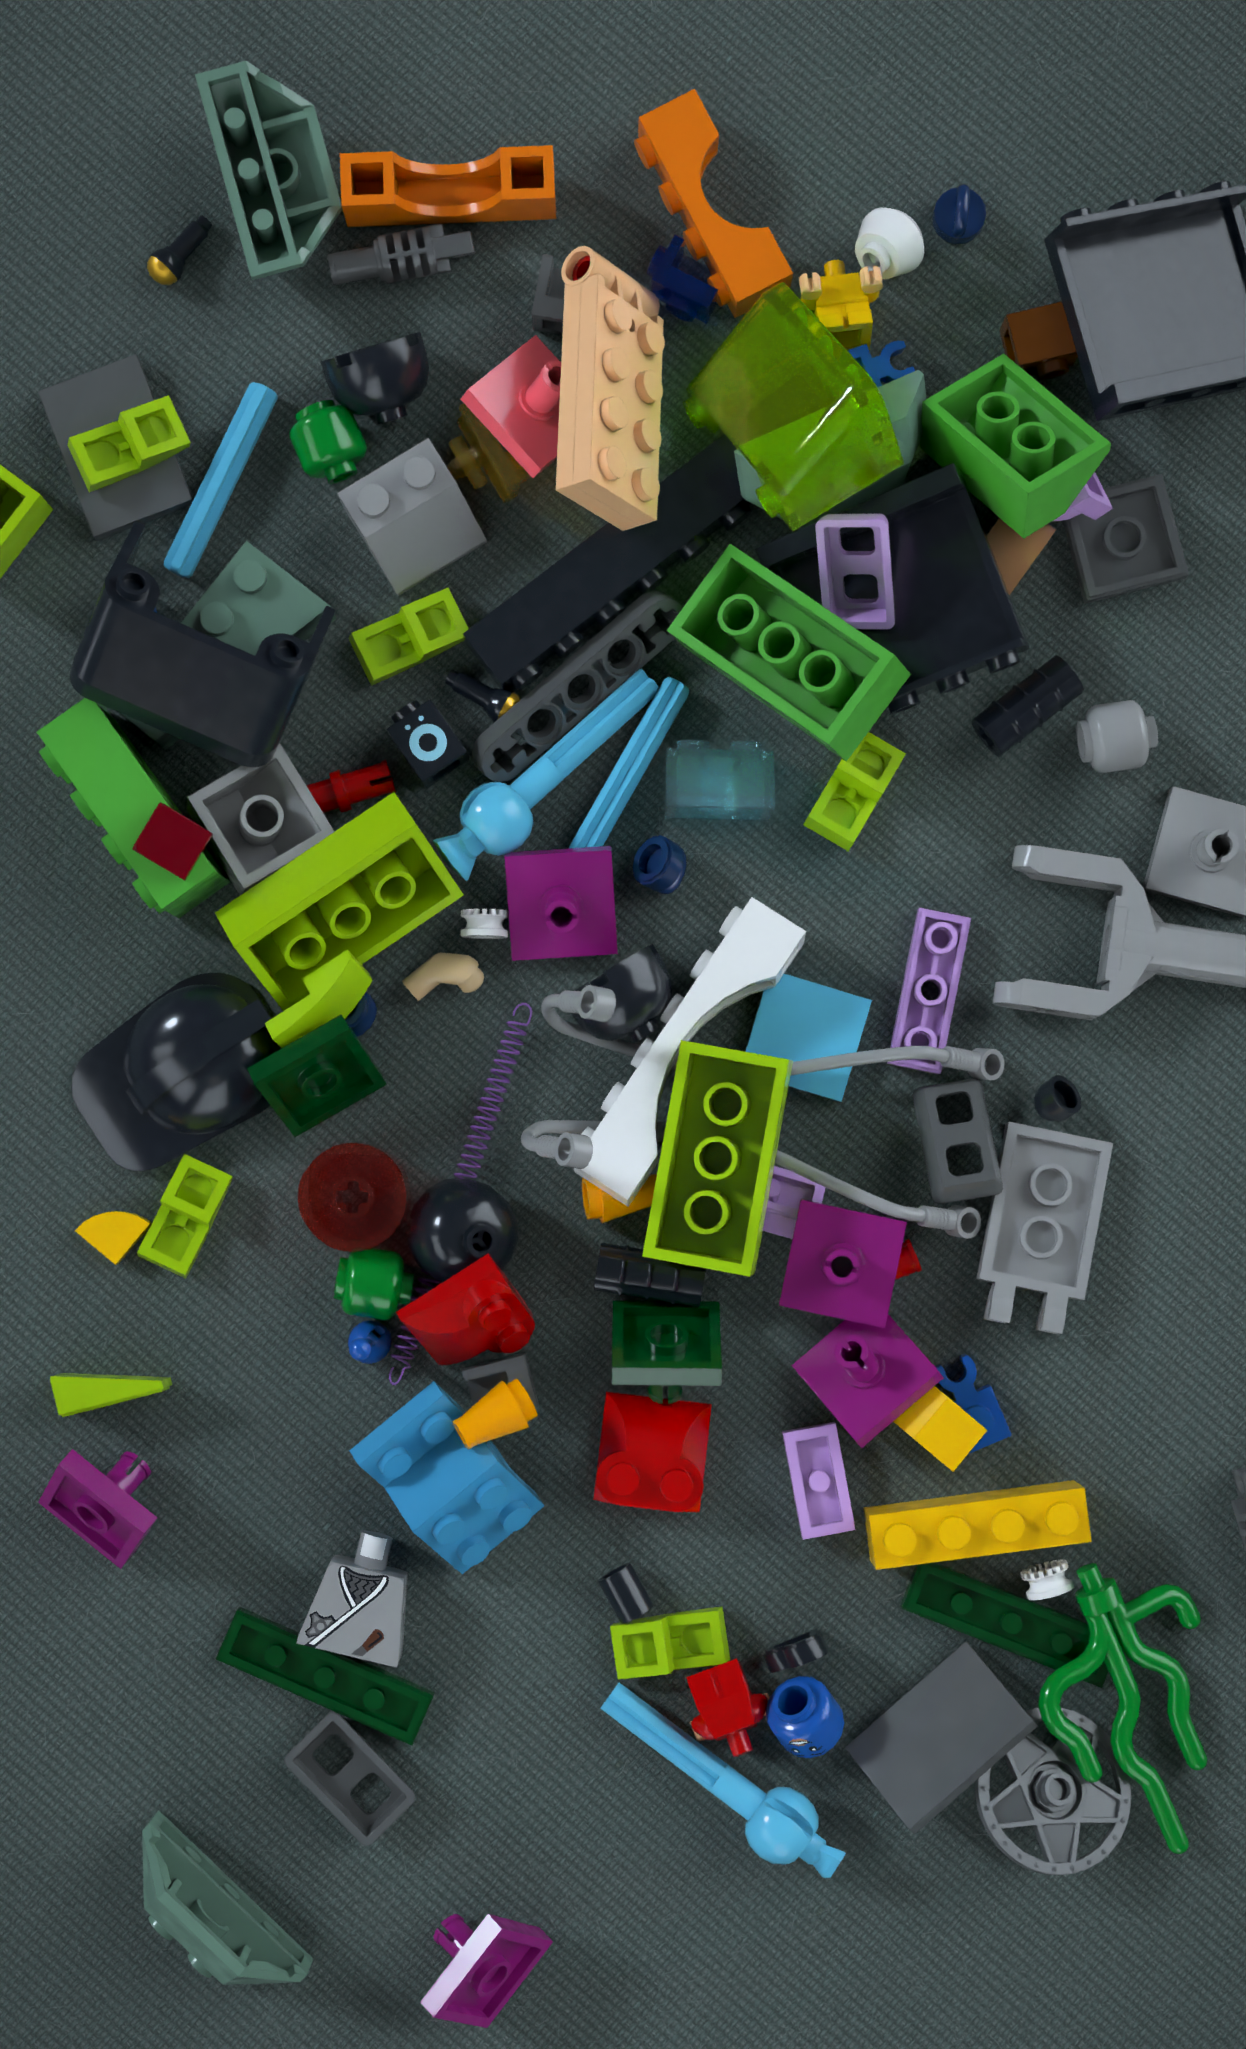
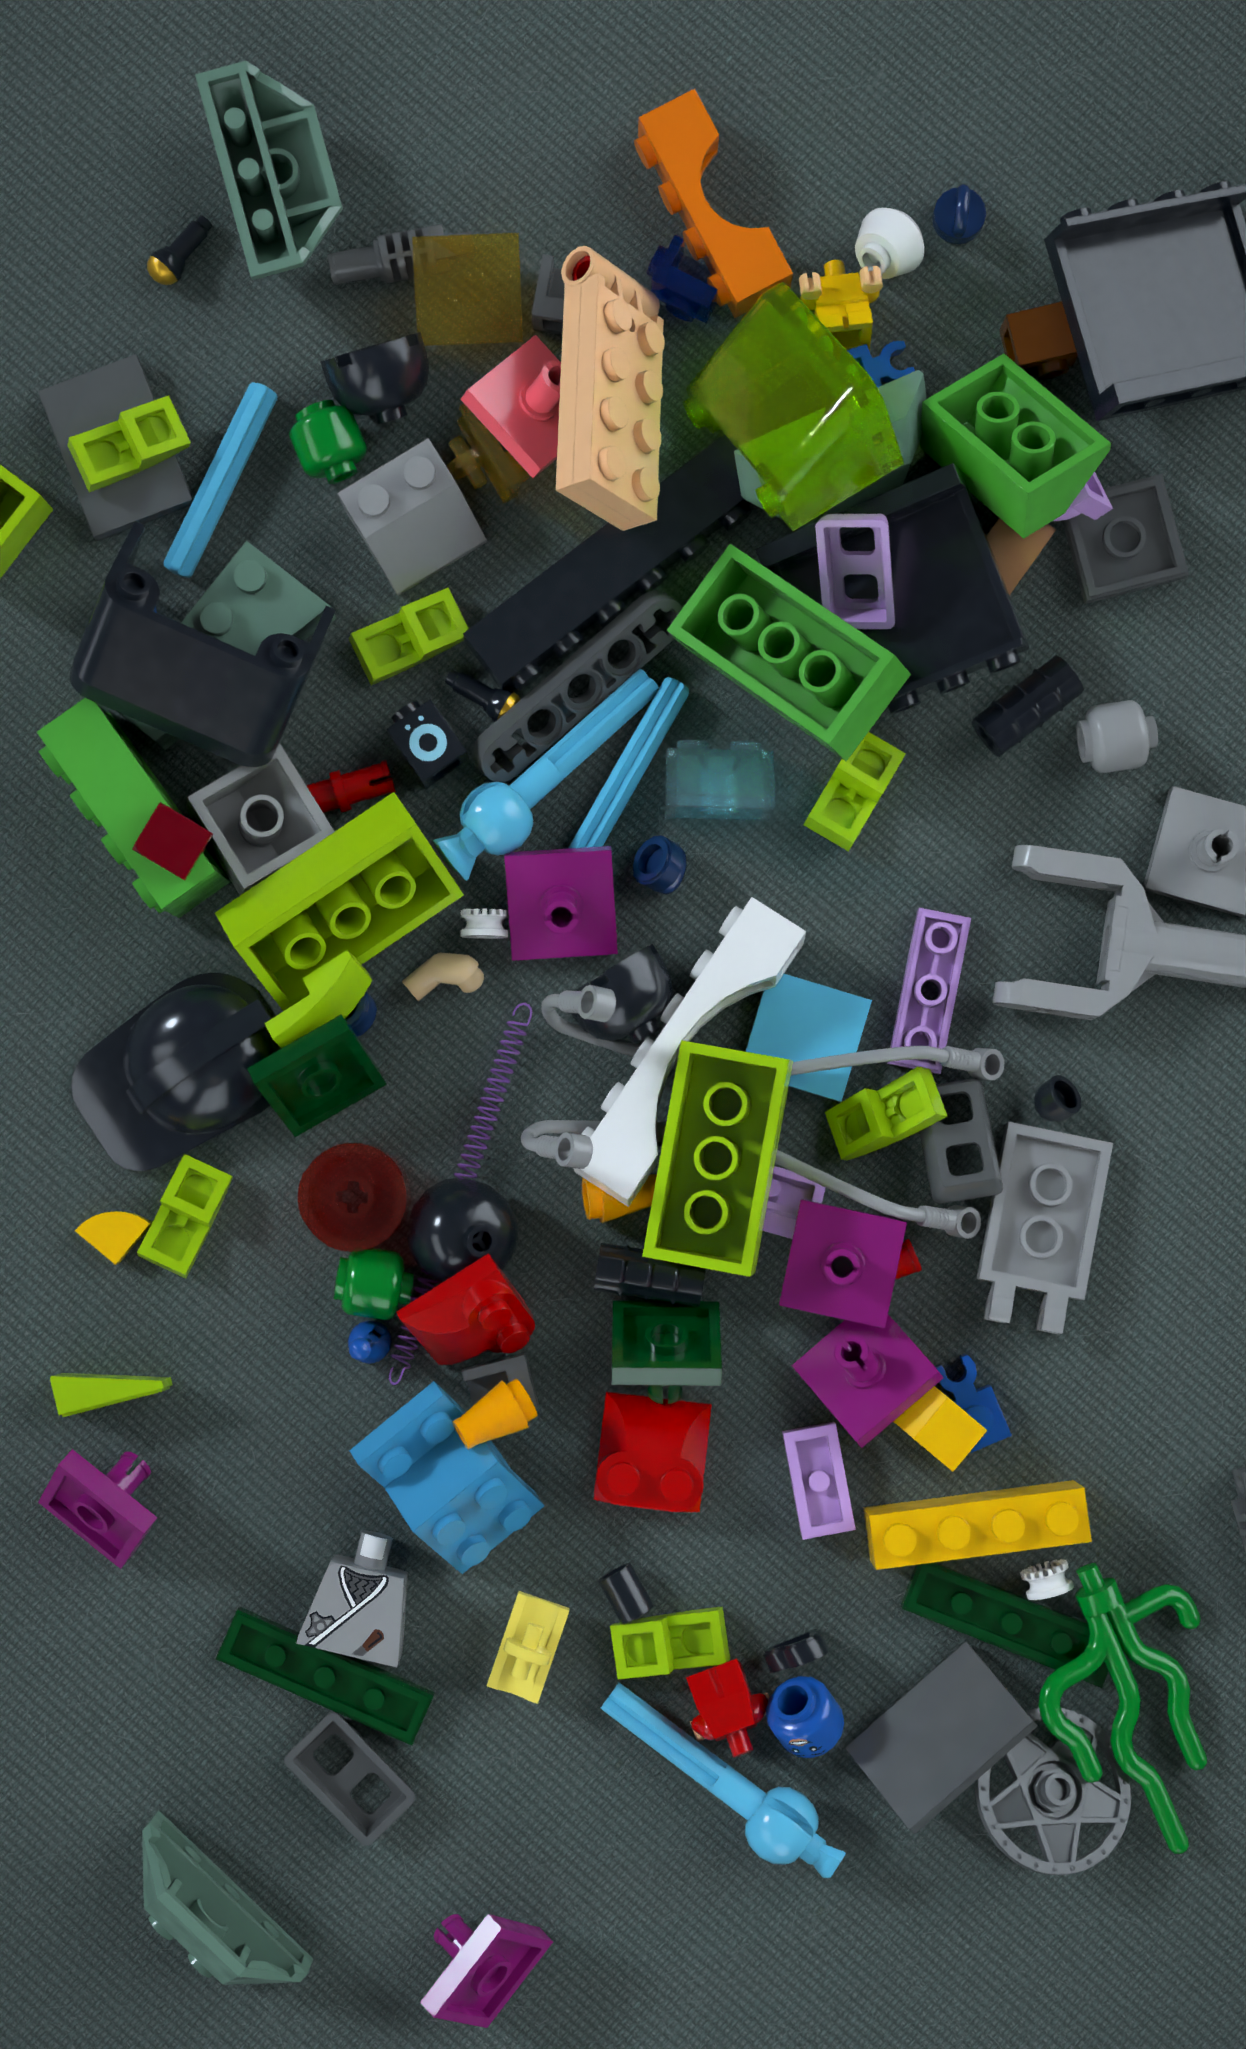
(399, 191): orange arch -> none
(467, 288): none -> clear yellow tile
(528, 1647): none -> light yellow hips
(886, 1115): none -> lime slope

